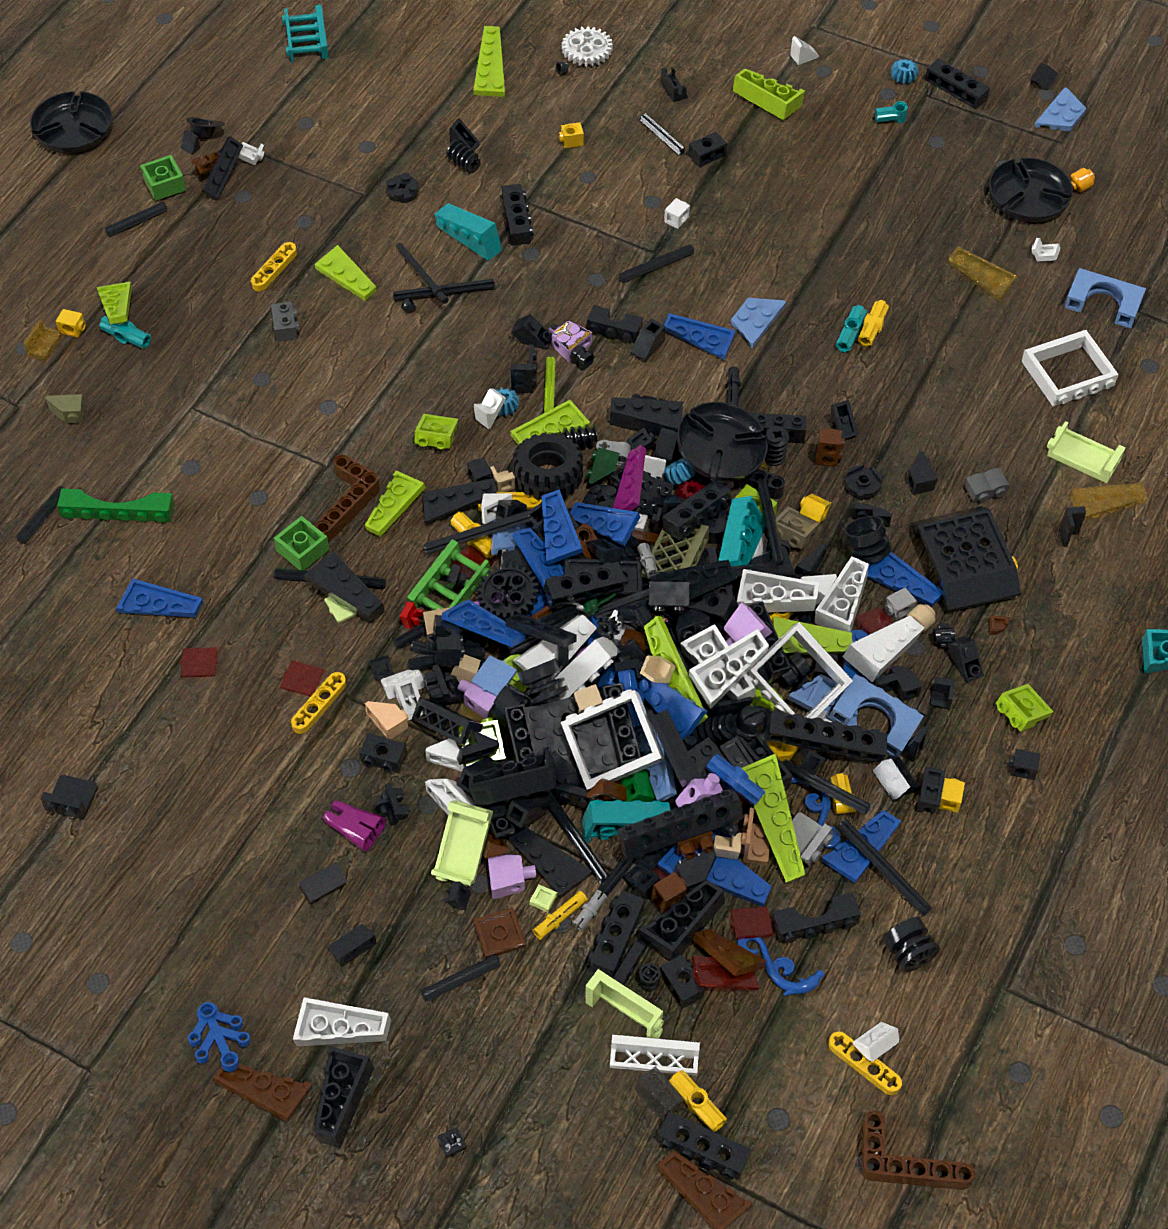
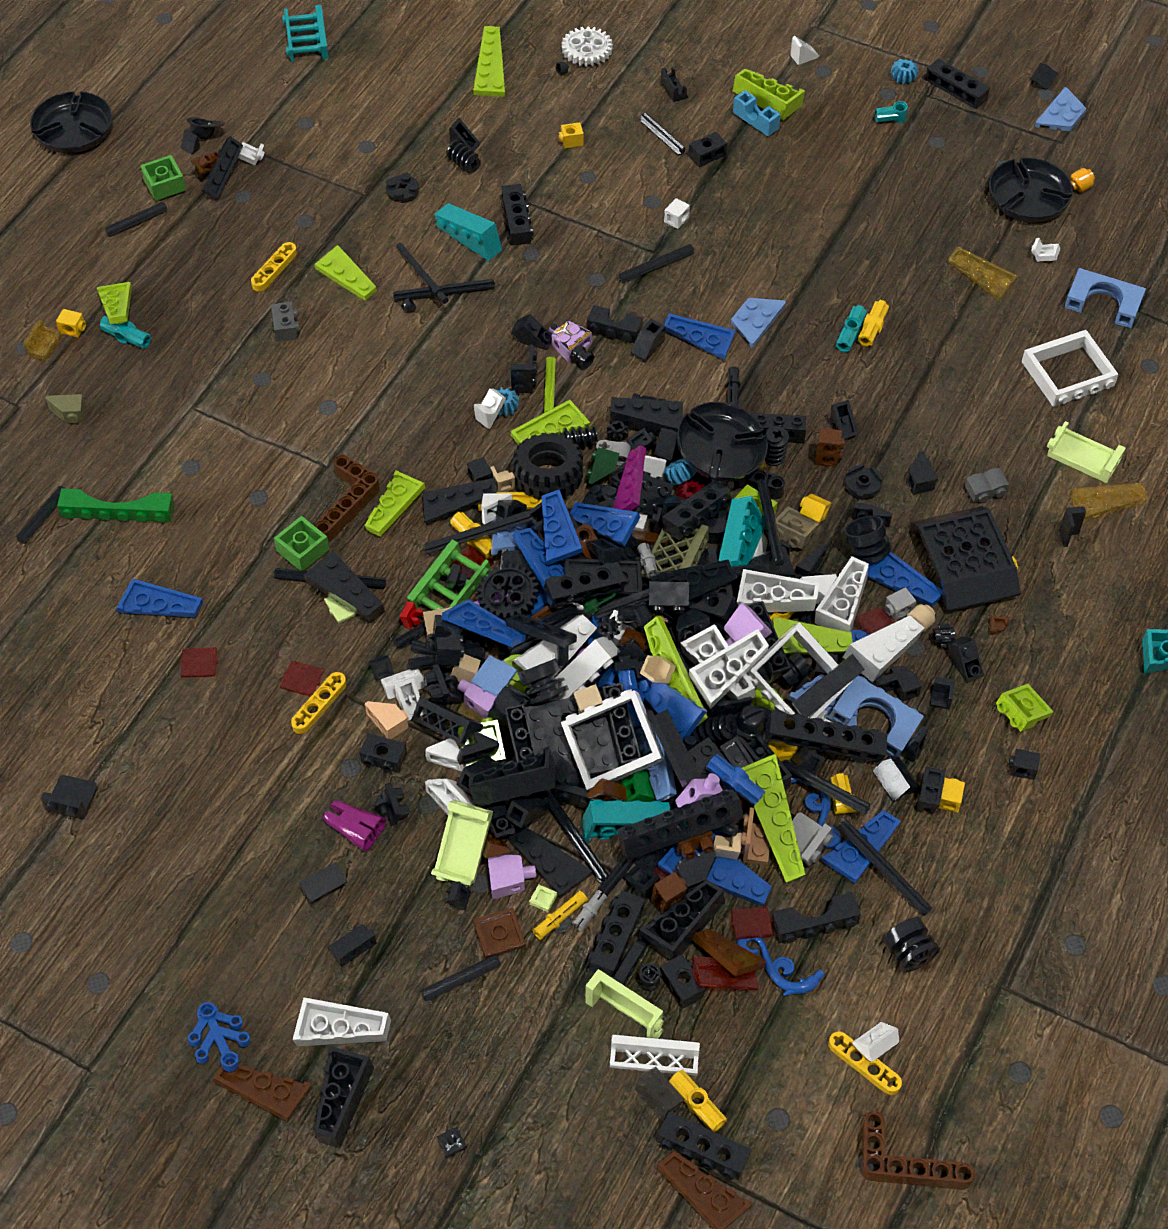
(435, 431): lime plate -> none
(617, 431): none -> black gear
(746, 108): none -> dark azure arch
(828, 686): none -> black tile

